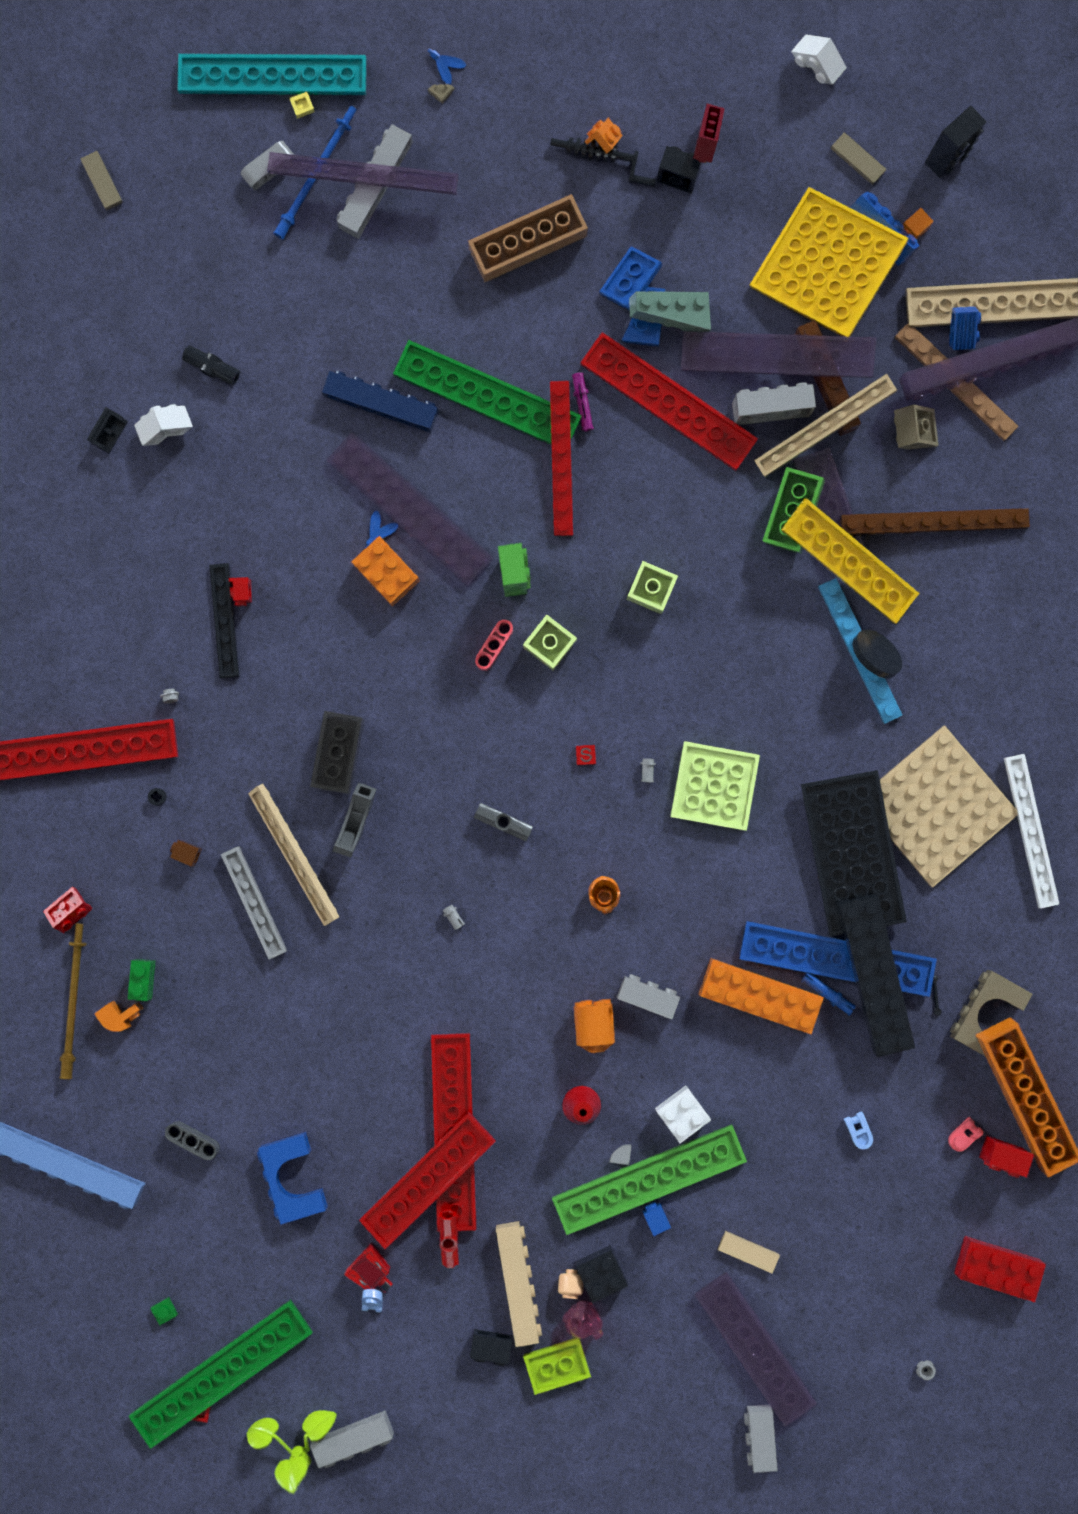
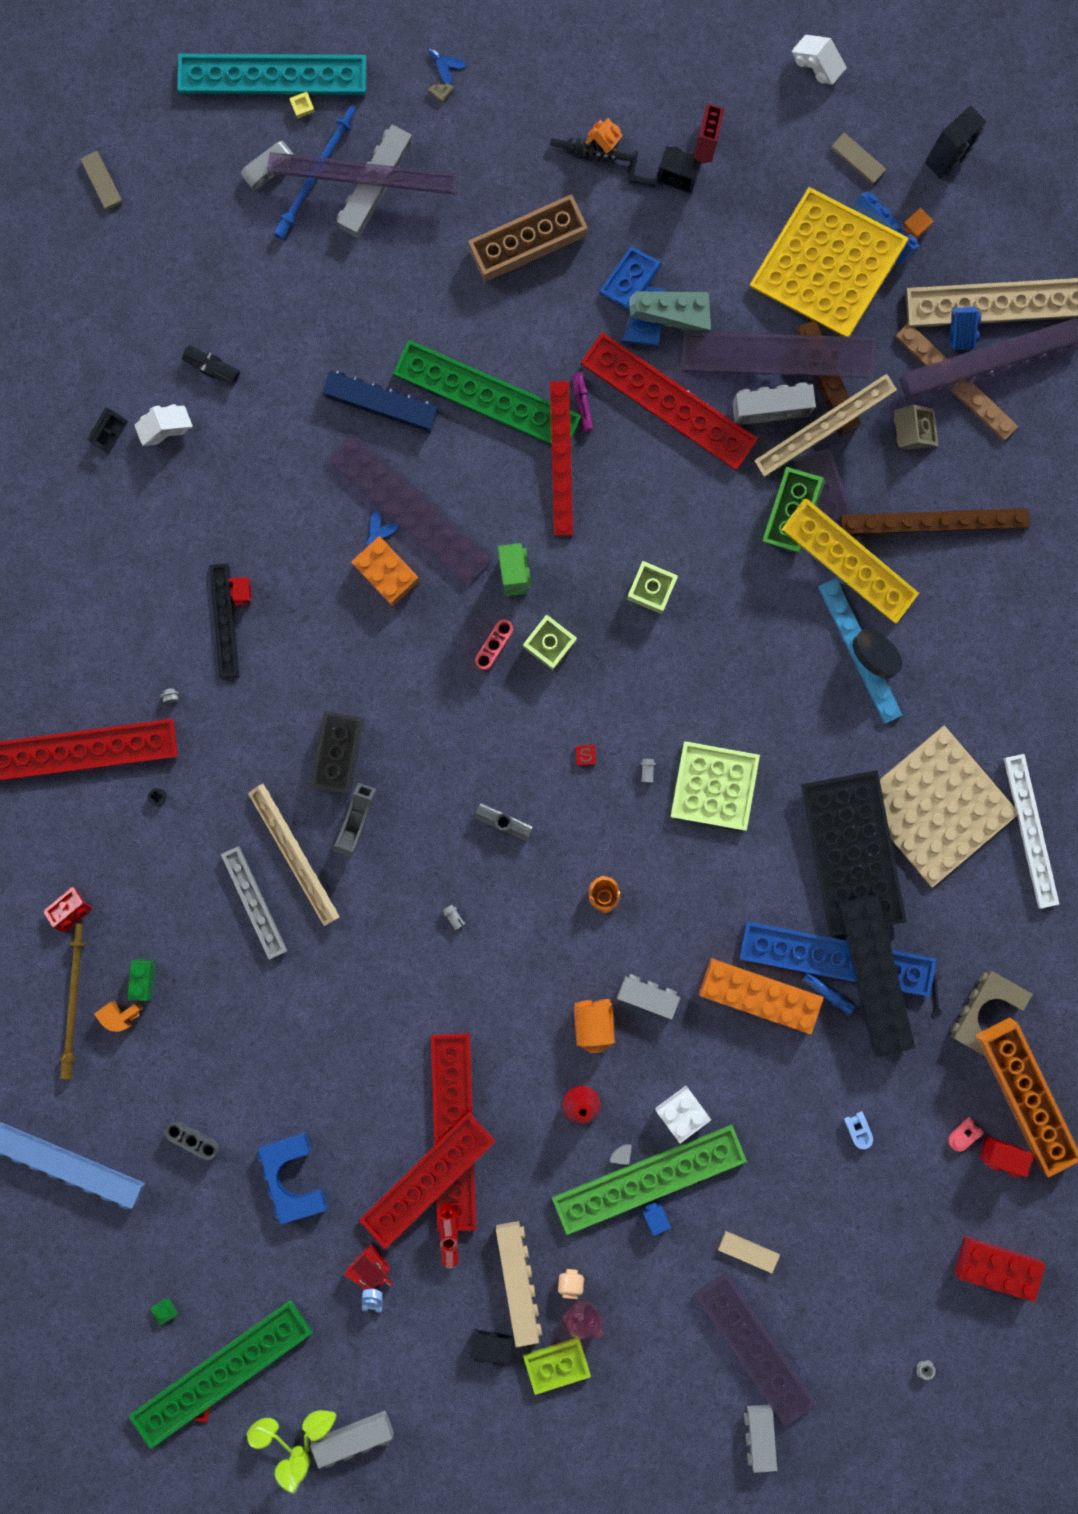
(185, 852): reddish brown brick -> none
(601, 1274): black brick -> none

